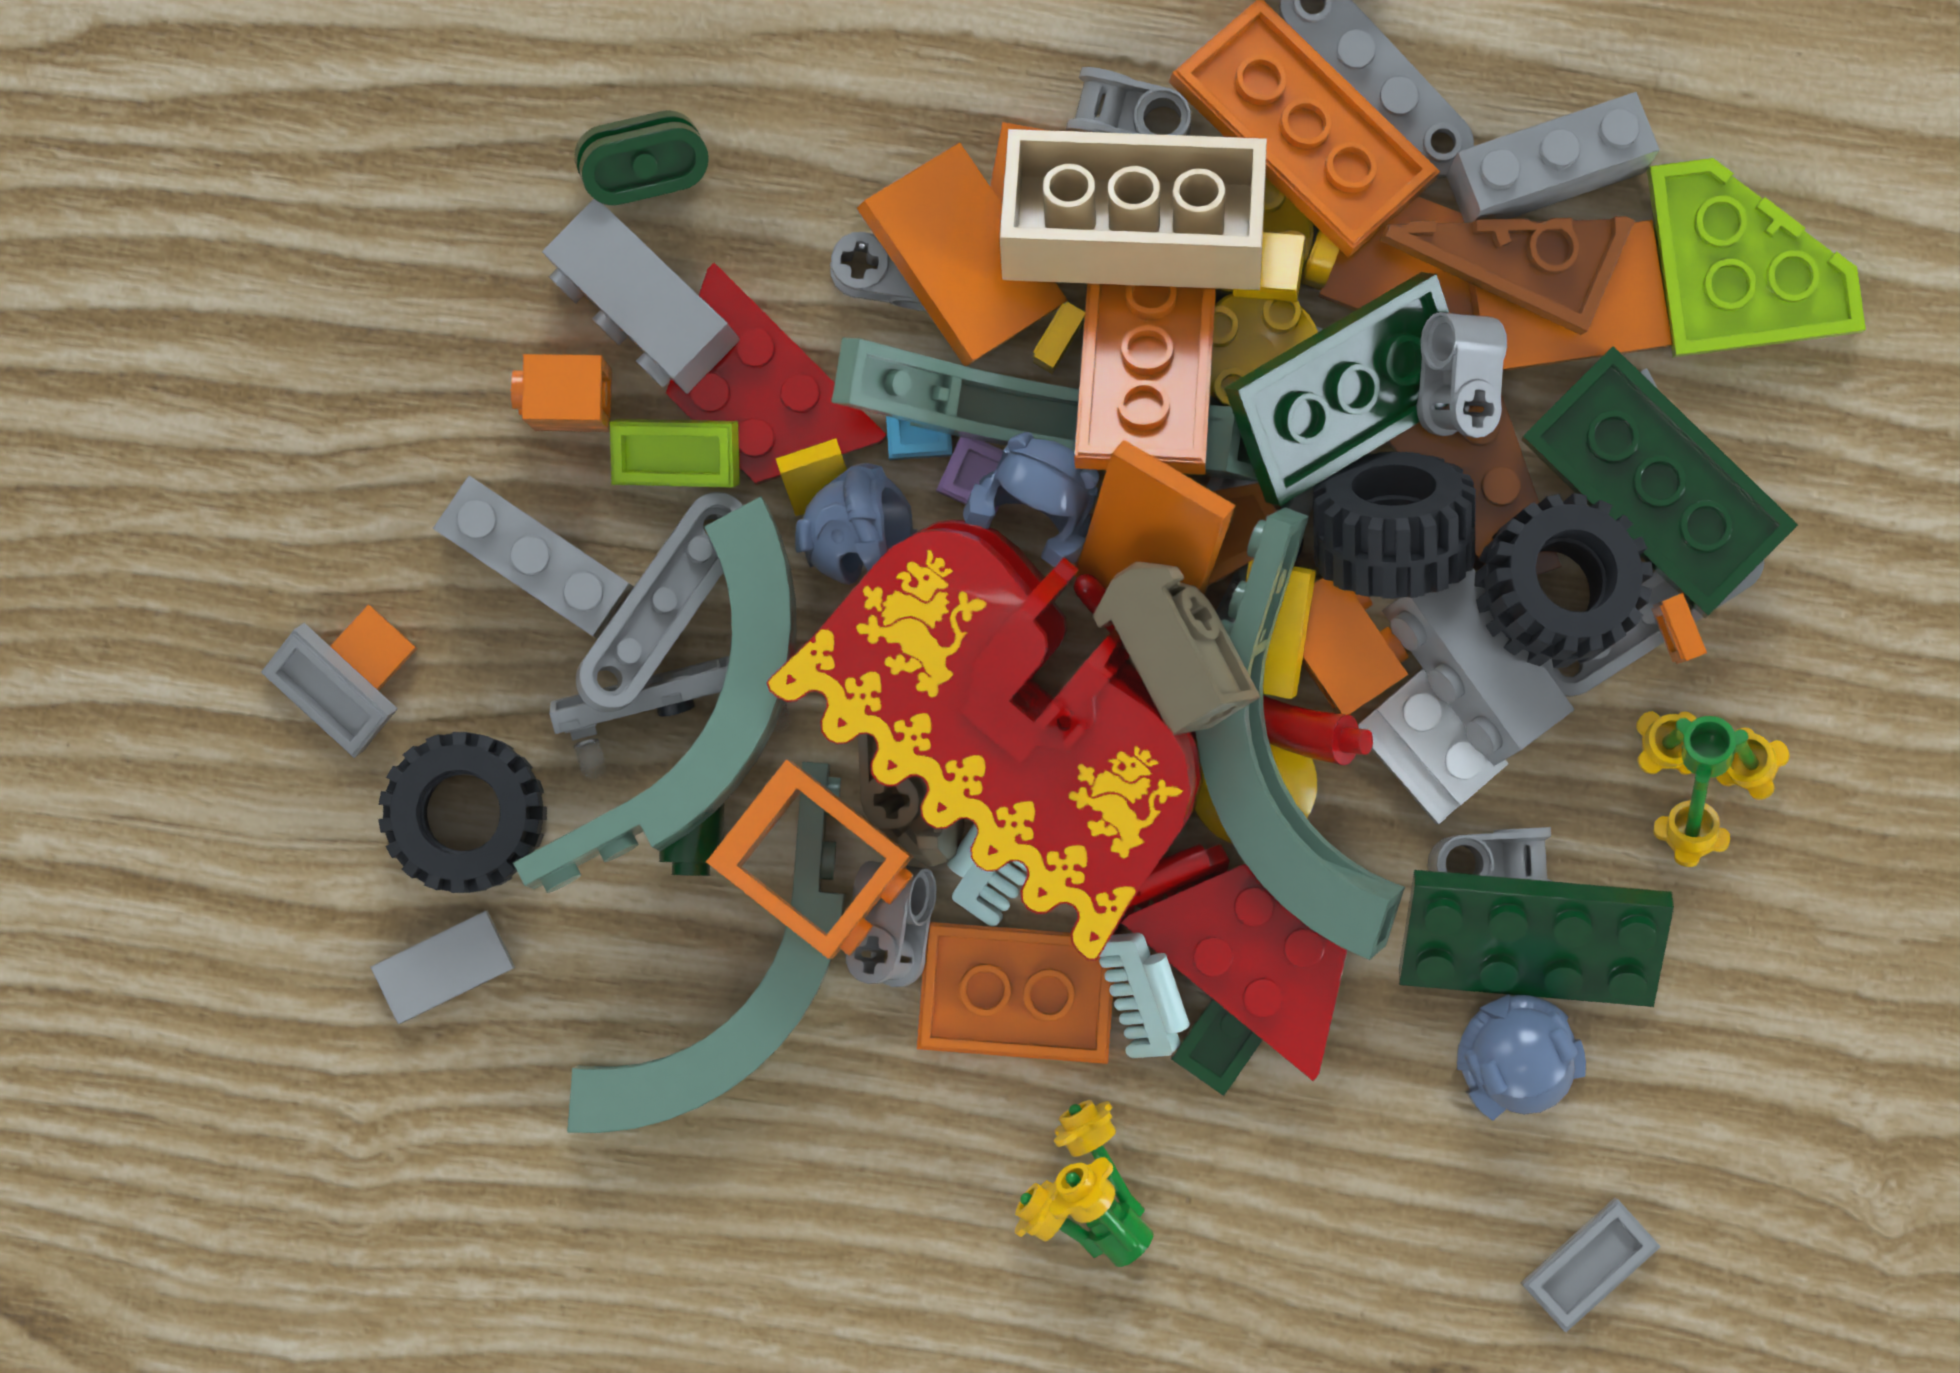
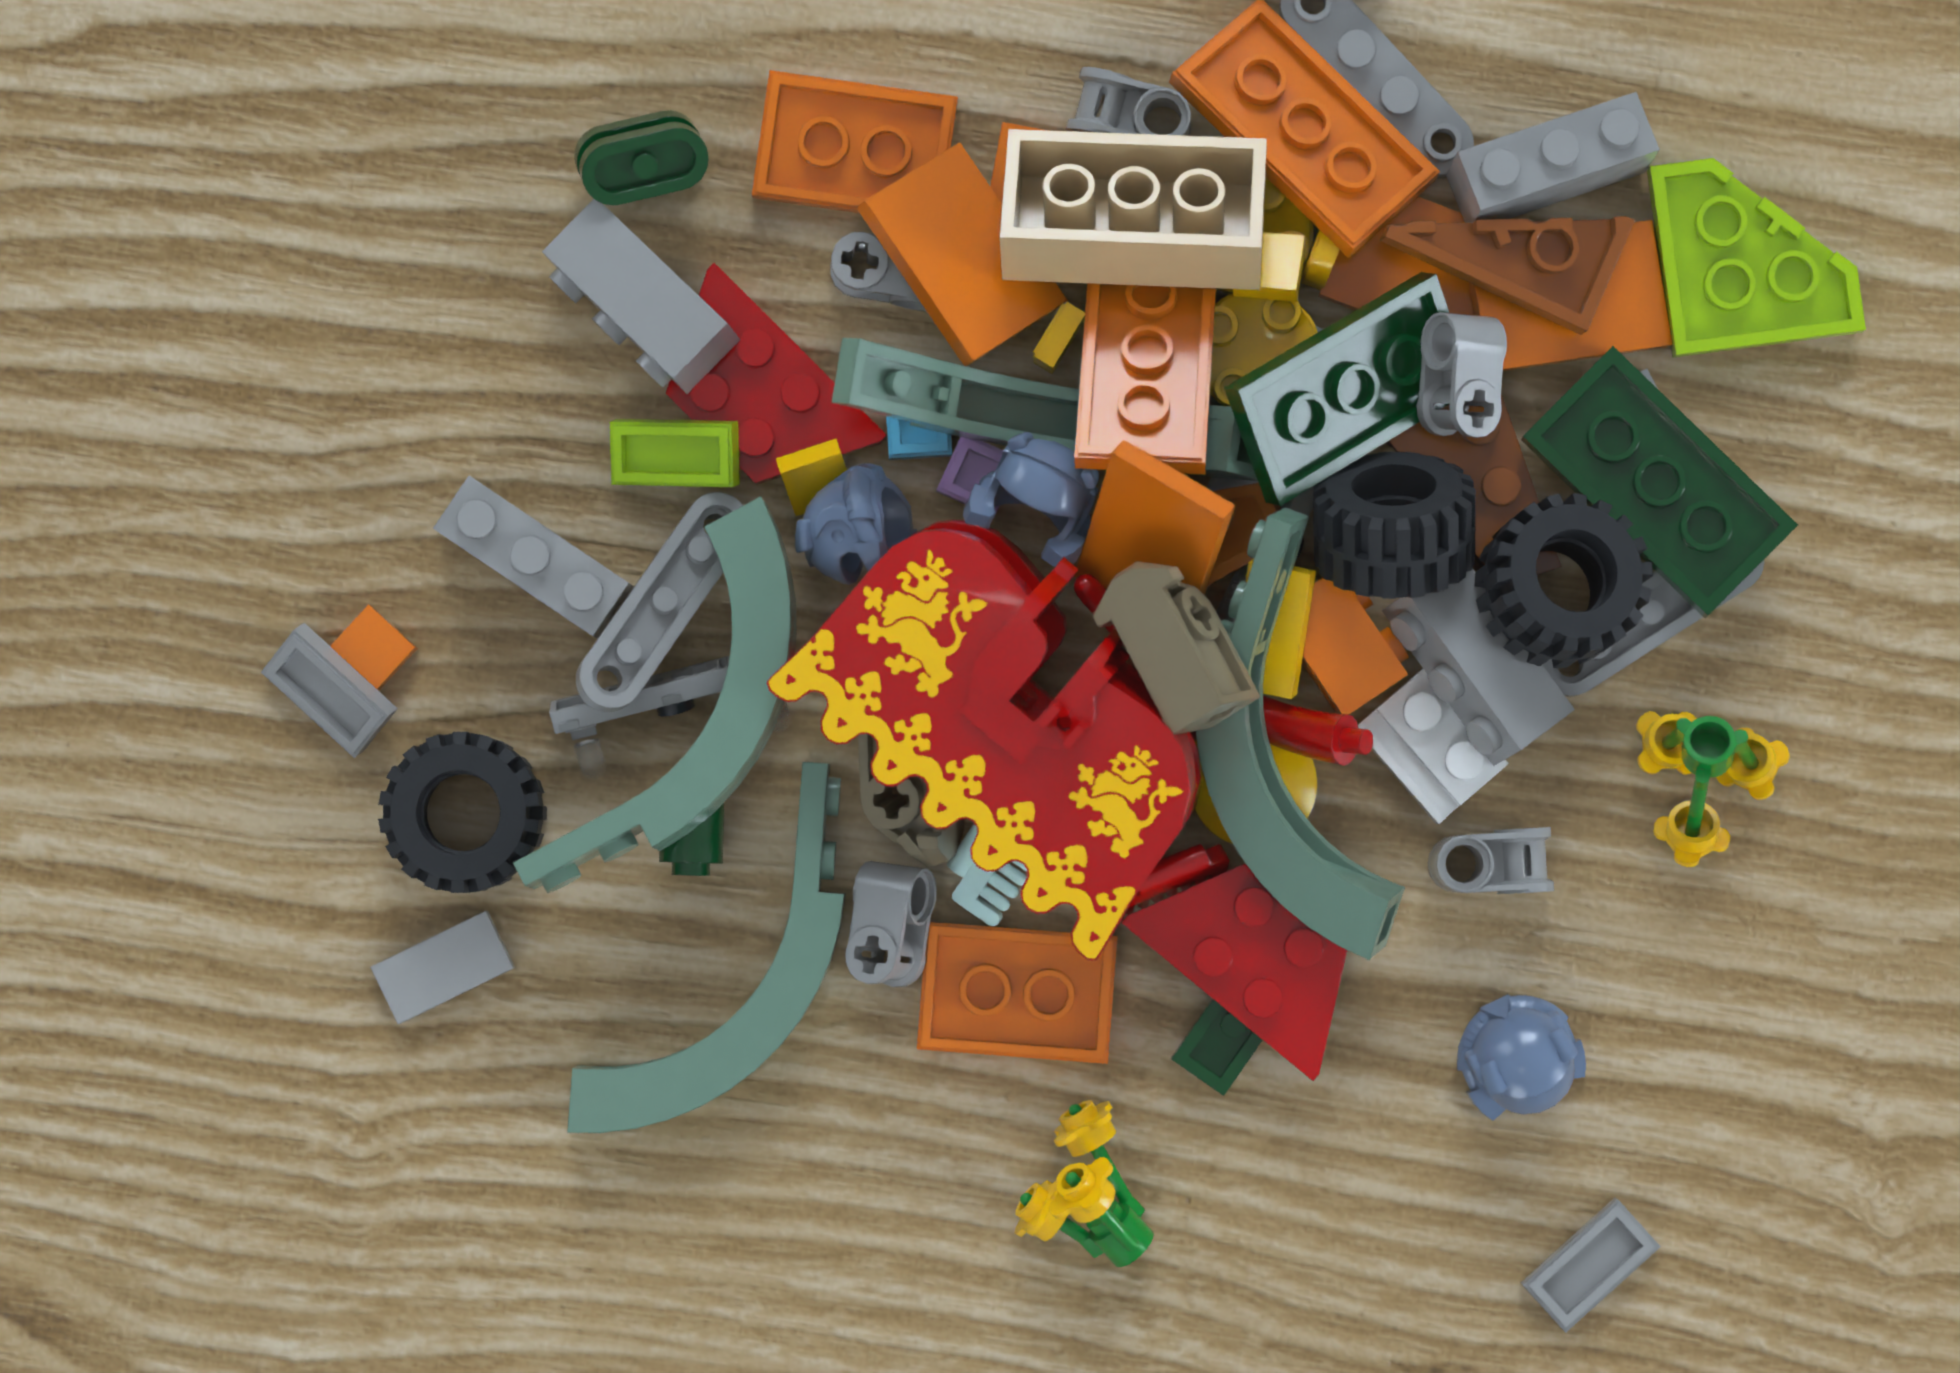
(563, 392): orange brick -> none
(761, 818): orange window -> none
(843, 139): none -> orange tile
(1153, 992): light aqua piece -> none
(1535, 938): dark green plate -> none
(1678, 629): orange tile -> none

